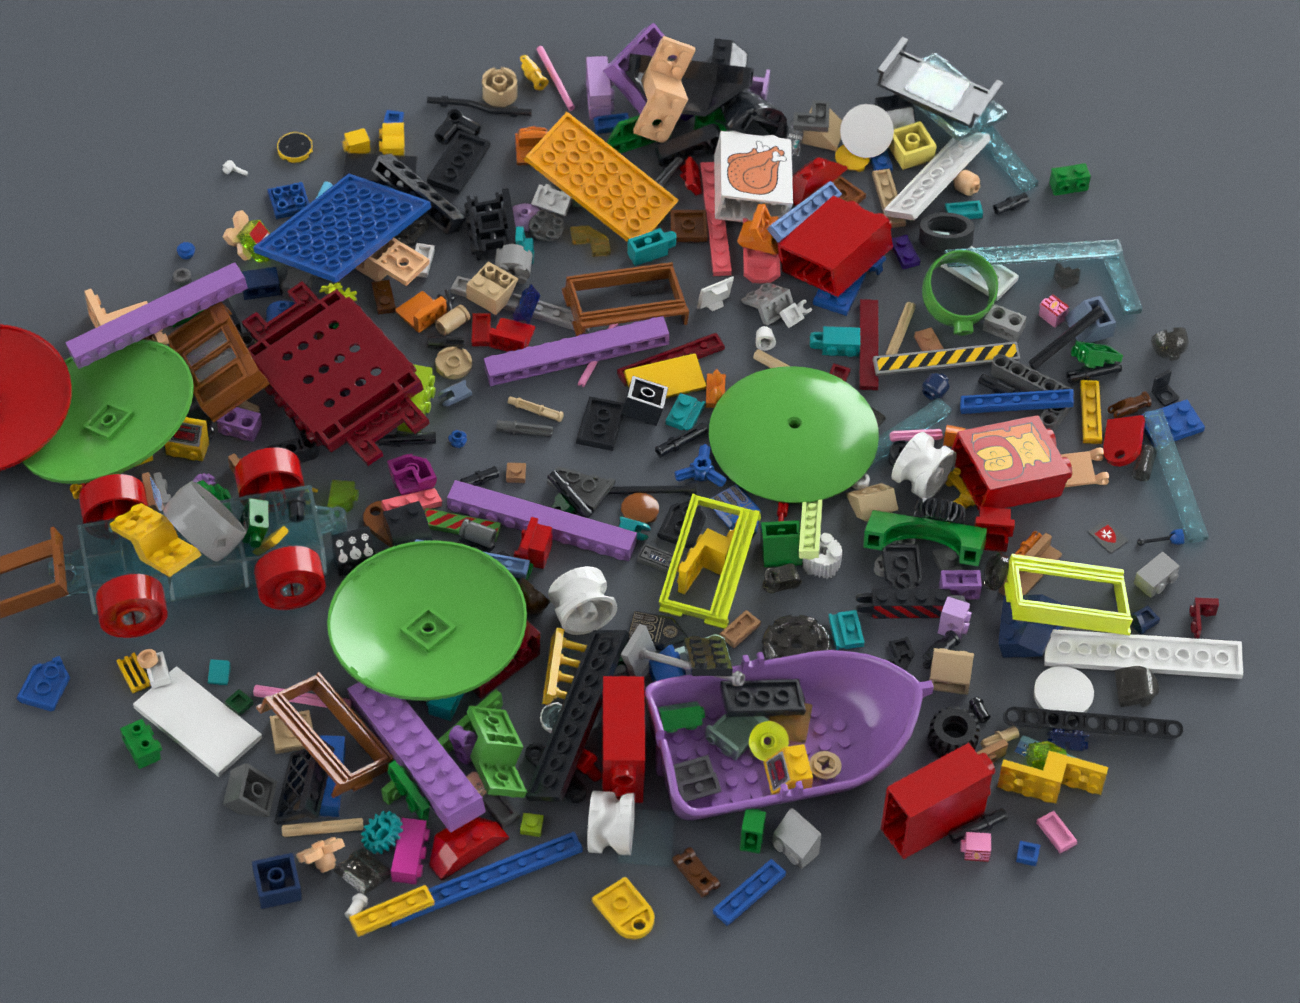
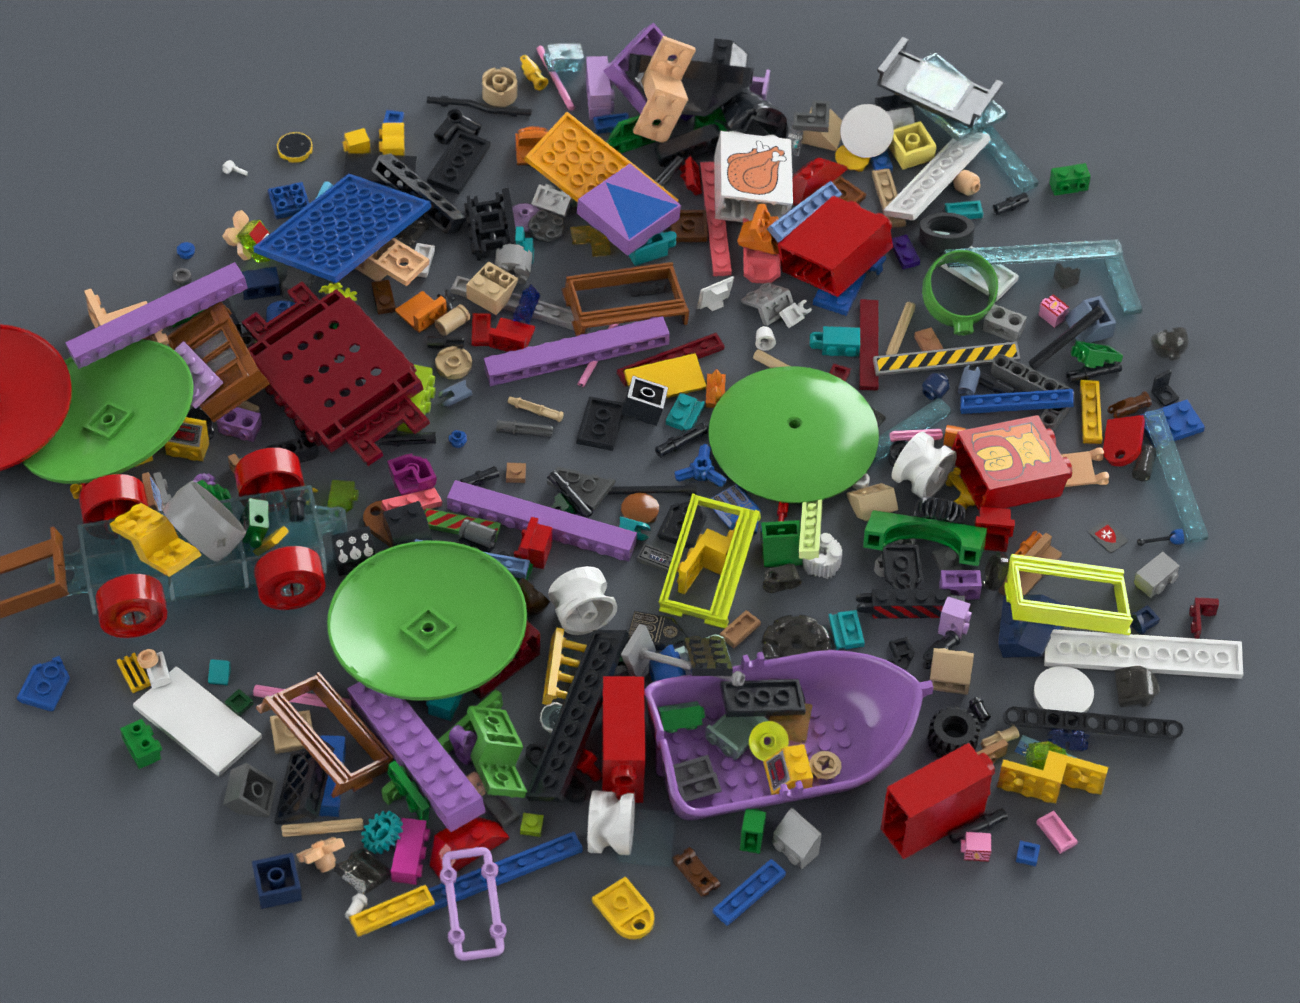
(204, 379): none -> lavender plate
(456, 935): none -> lavender bar
(563, 57): none -> clear light blue brick
(628, 209): none -> medium lavender tile
(968, 381): none -> sand blue piece

